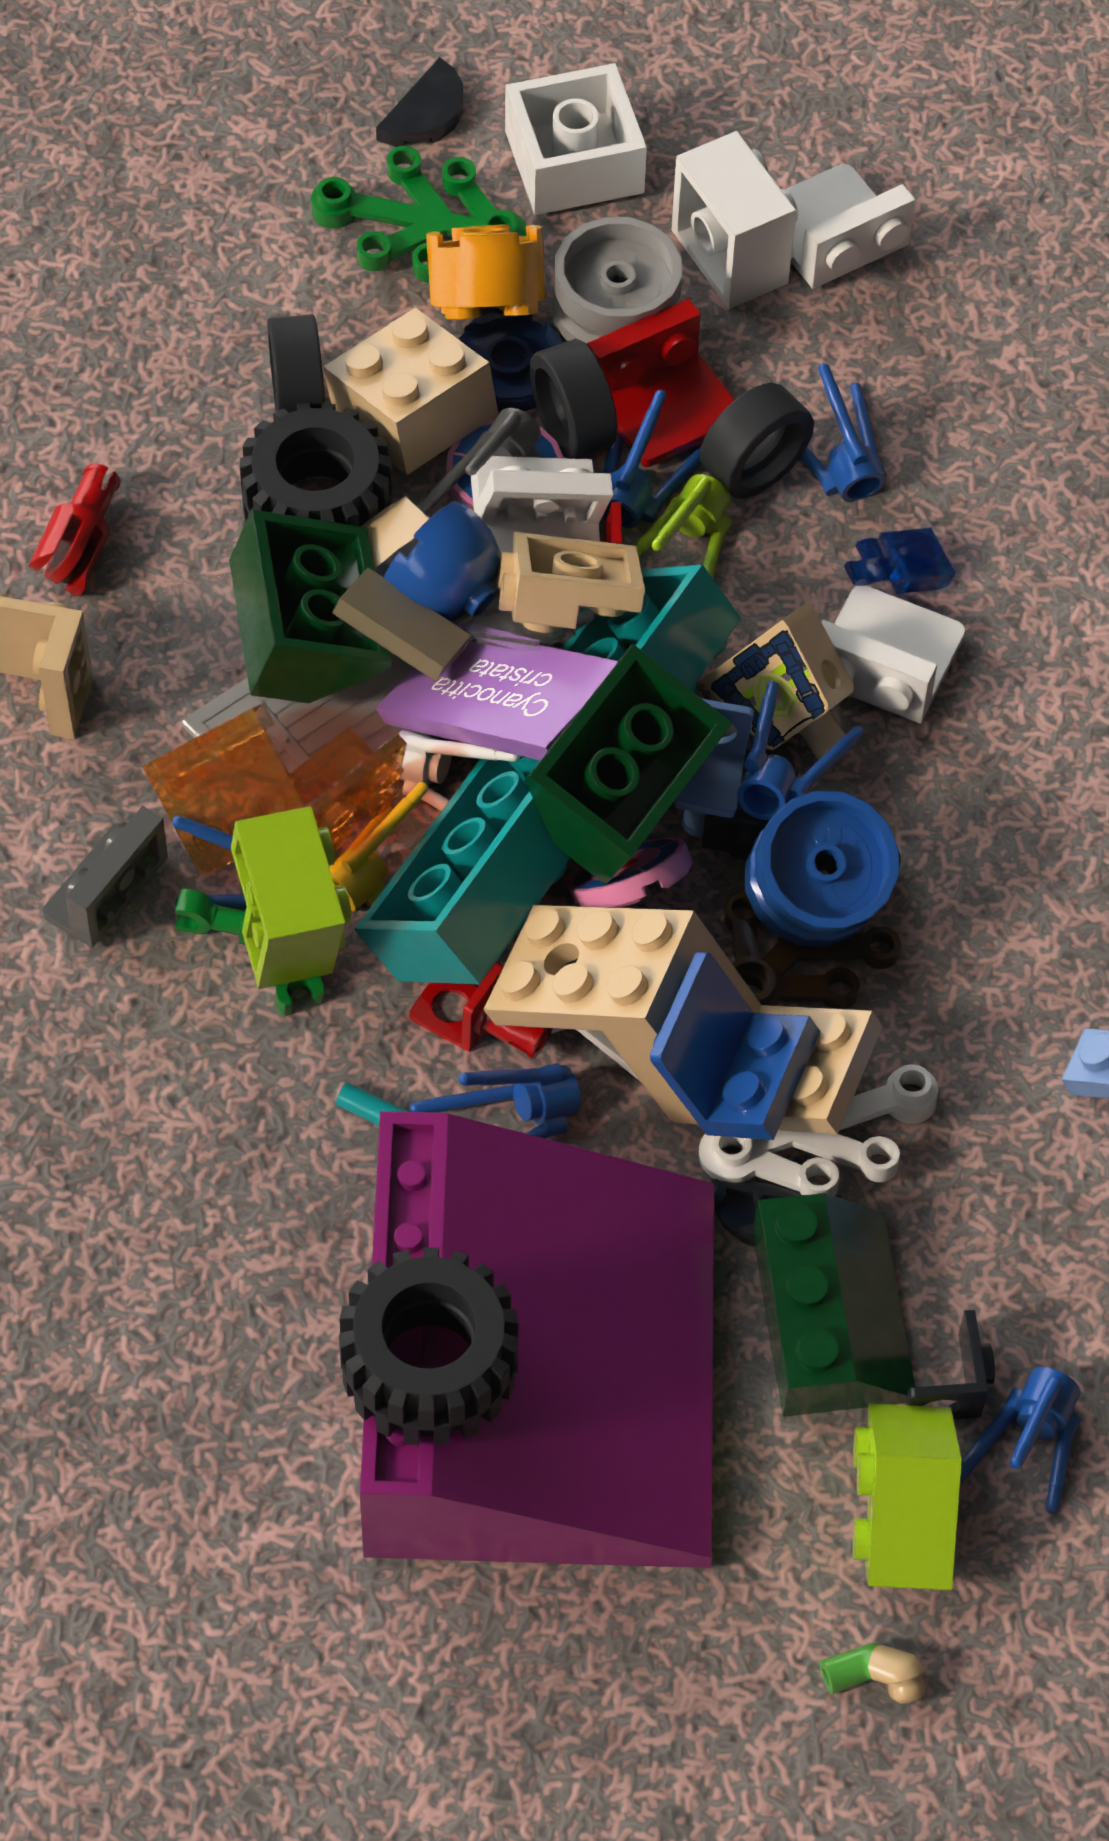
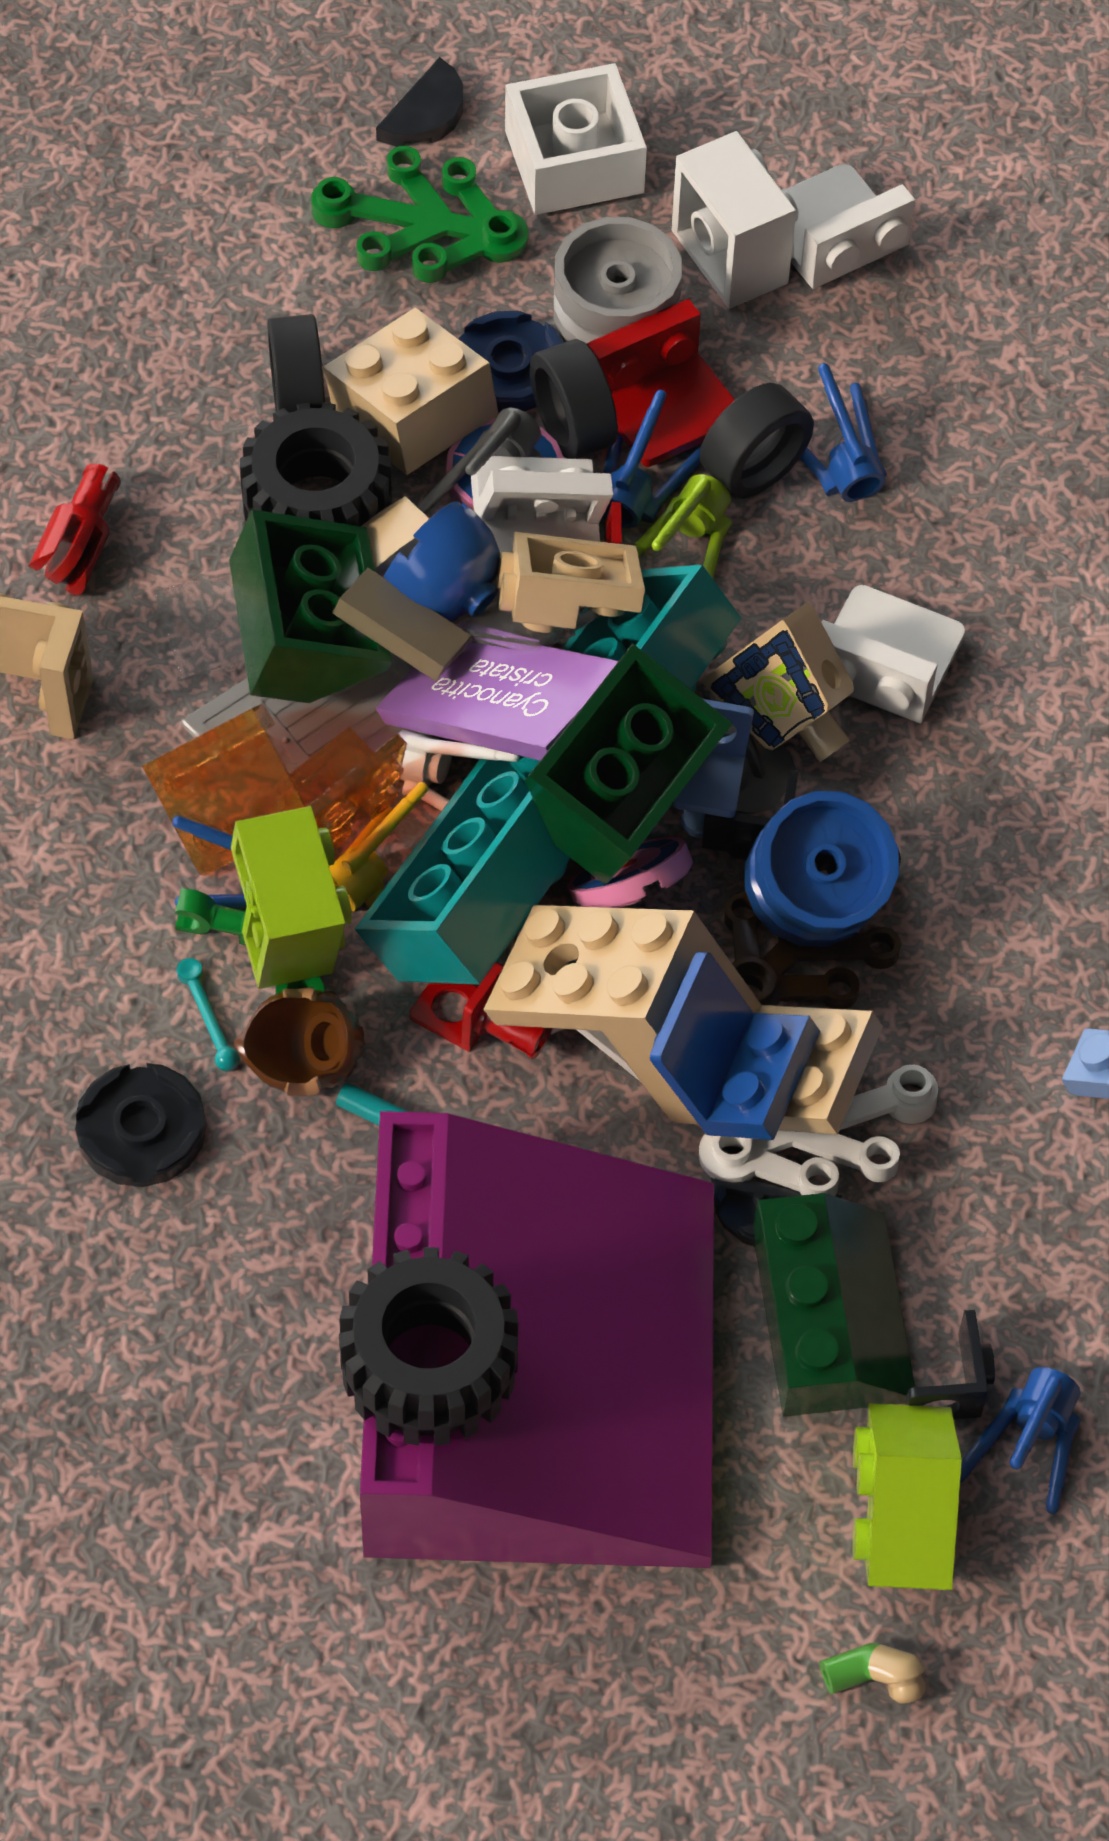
(109, 877): dark grey bracket -> none
(146, 1144): none -> black tile
(190, 972): none -> teal hinge
(302, 1041): none -> reddish brown hair
(487, 270): light orange brick -> none
(539, 1095): blue plant -> none
(771, 778): blue plant -> none
(906, 558): clear blue plate -> none

